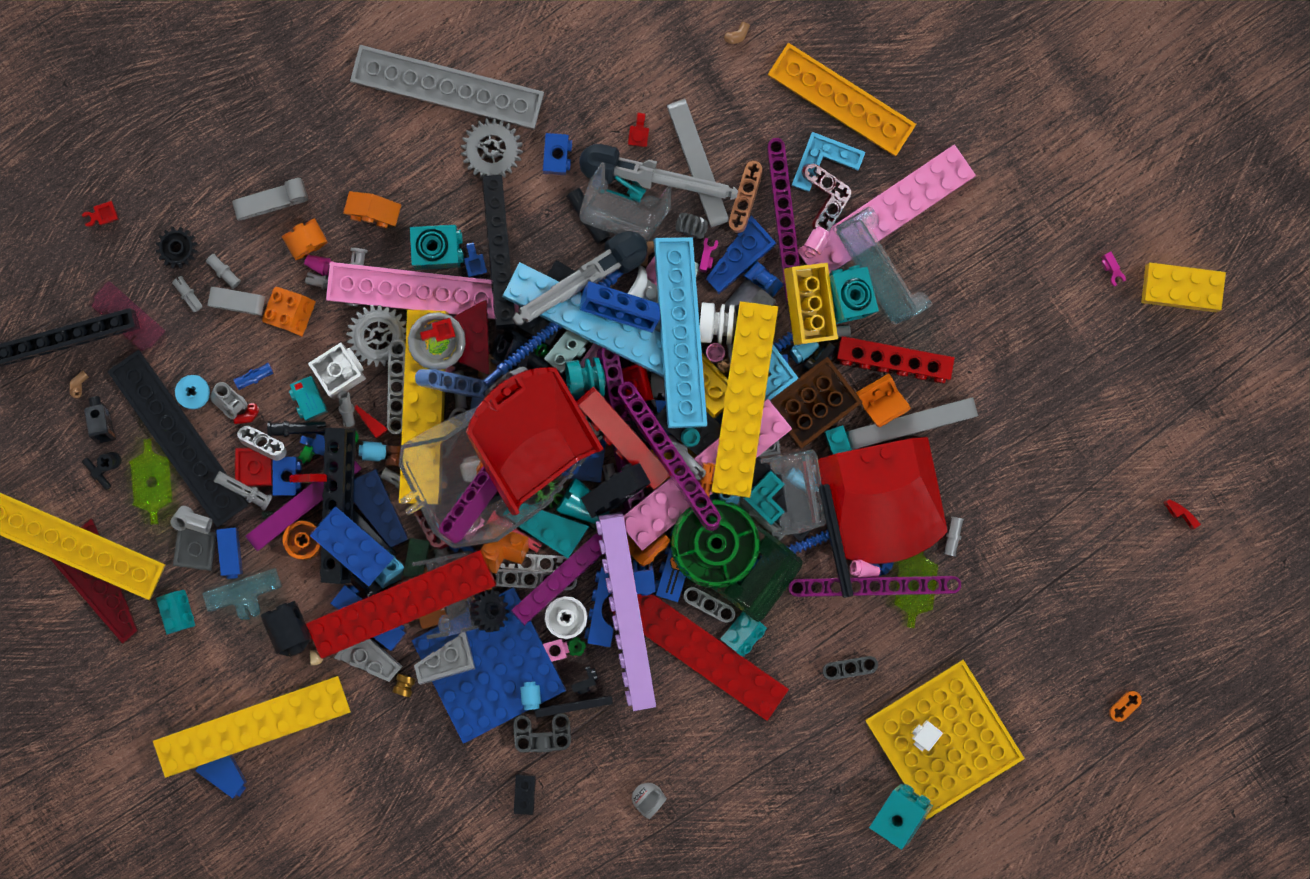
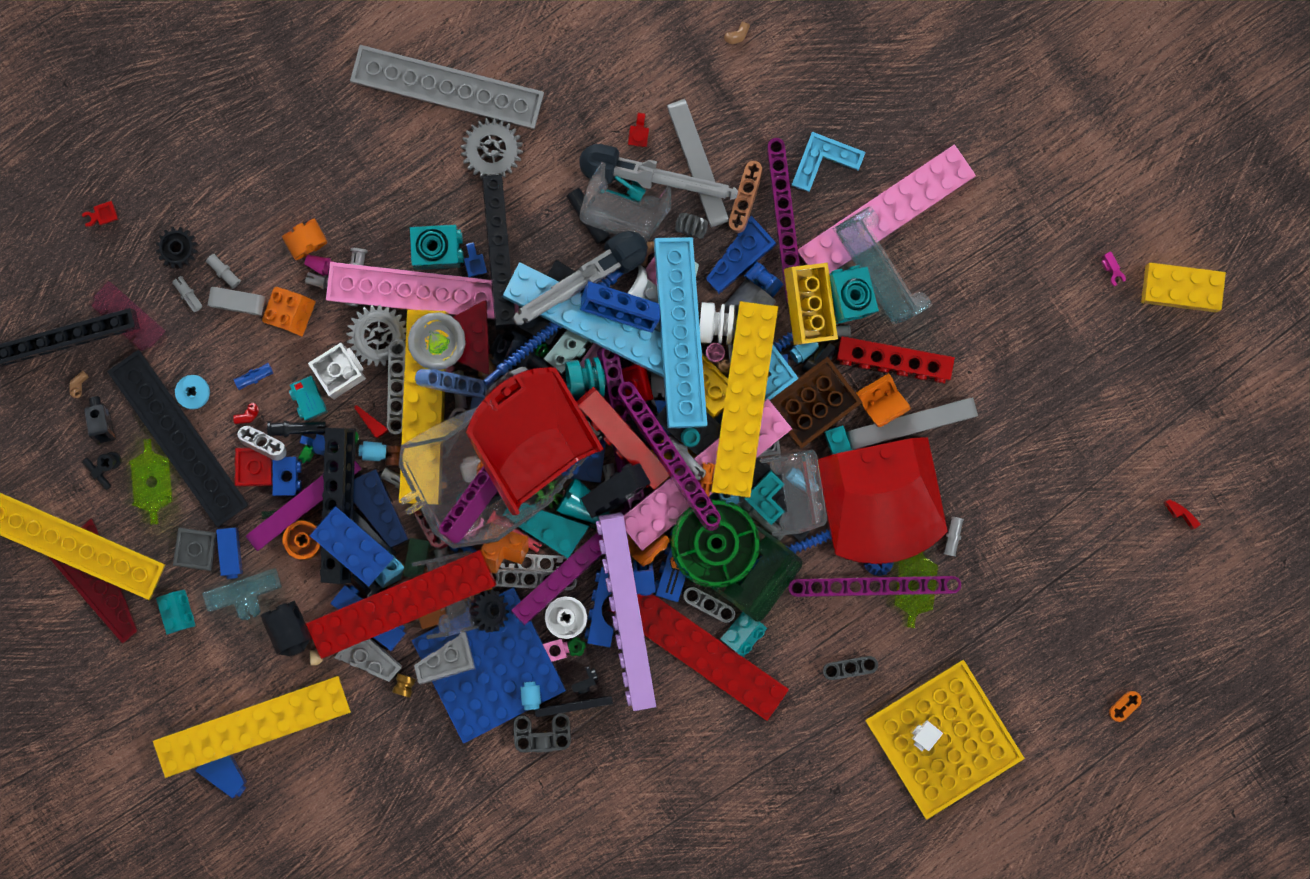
(186, 518): light grey piece -> none
(230, 403): light grey piece -> none
(251, 494): light grey pin -> none
(271, 200): light grey beam -> none
(307, 478): red tile -> none
(346, 408): light grey pin -> none
(372, 208): orange brick -> none
(441, 330): red plate -> none
(524, 794): black brick -> none
(552, 143): blue brick -> none
(648, 799): light grey helmet -> none
(706, 261): dark pink plate -> none
(817, 241): bright pink brick -> none
(833, 196): beam -> none
(835, 540): black axle -> none
(841, 99): light orange plate -> none
(862, 569): bright pink cone -> none
(909, 807): teal brick -> none

